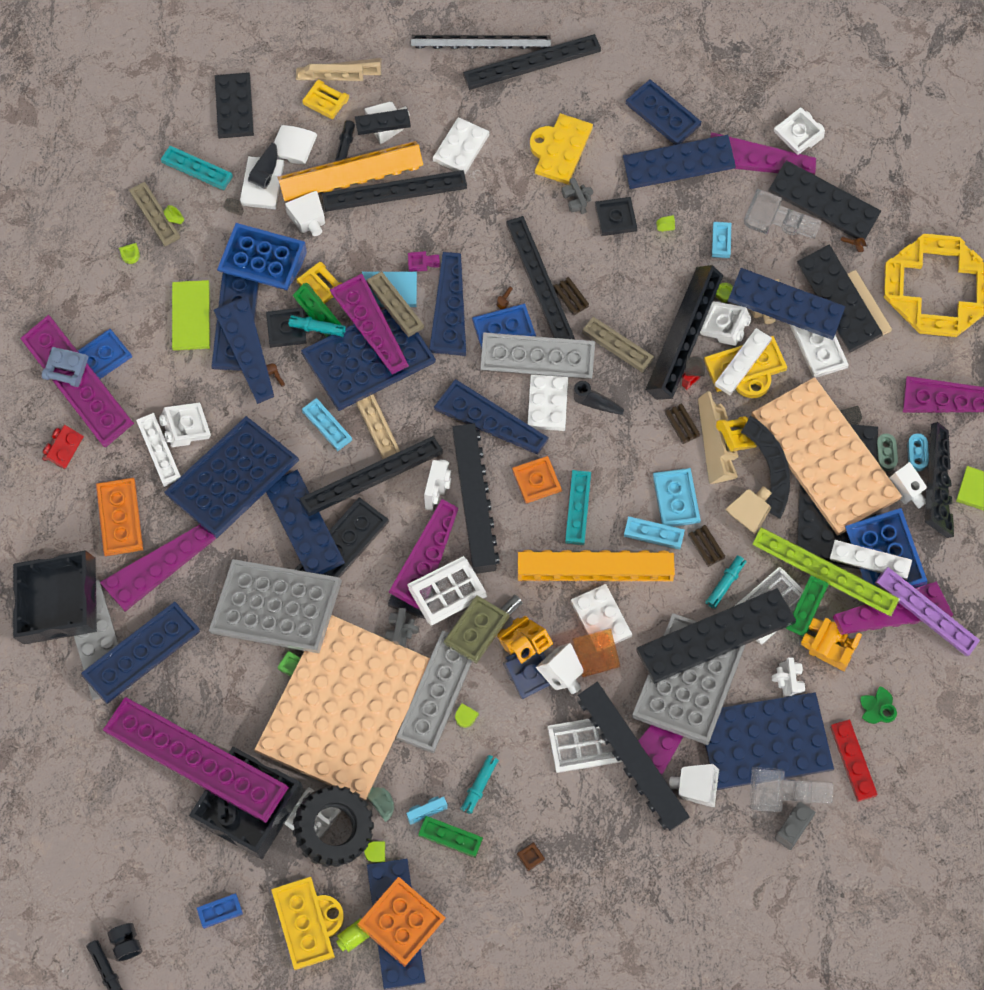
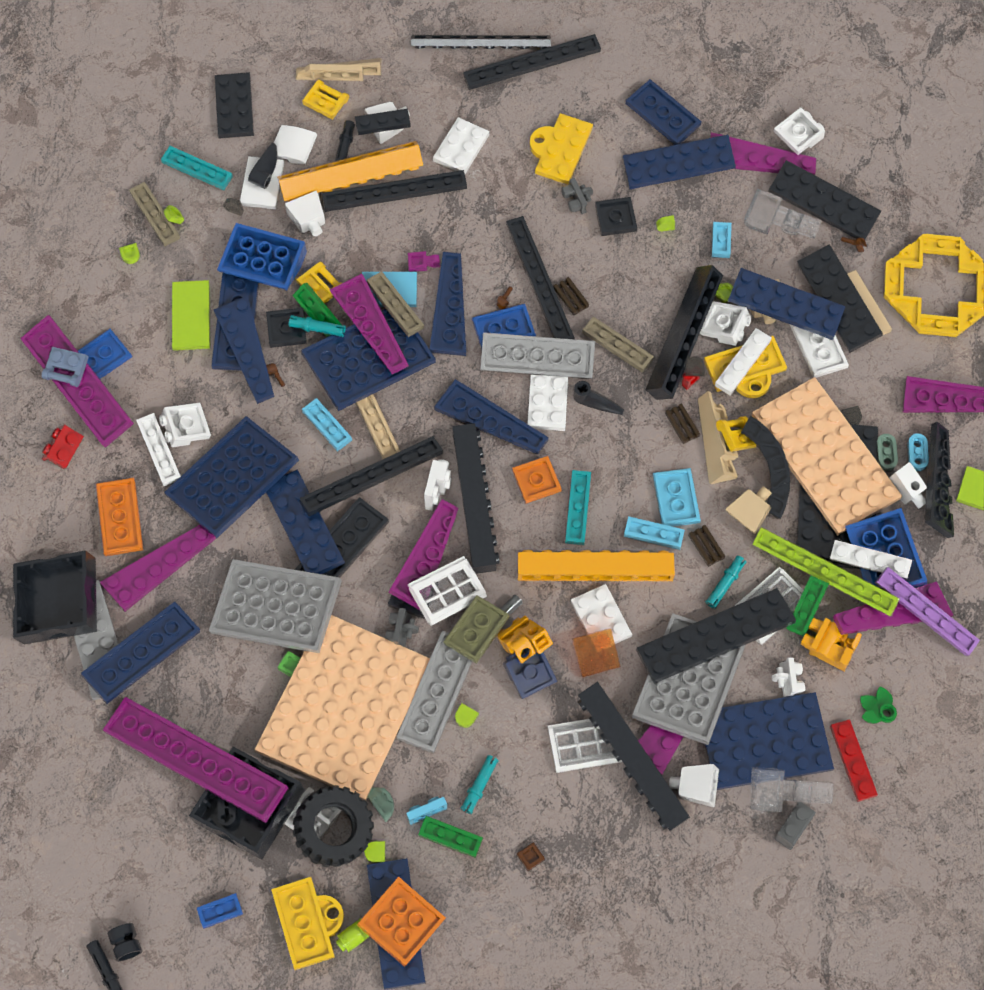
(562, 668): white torso -> none

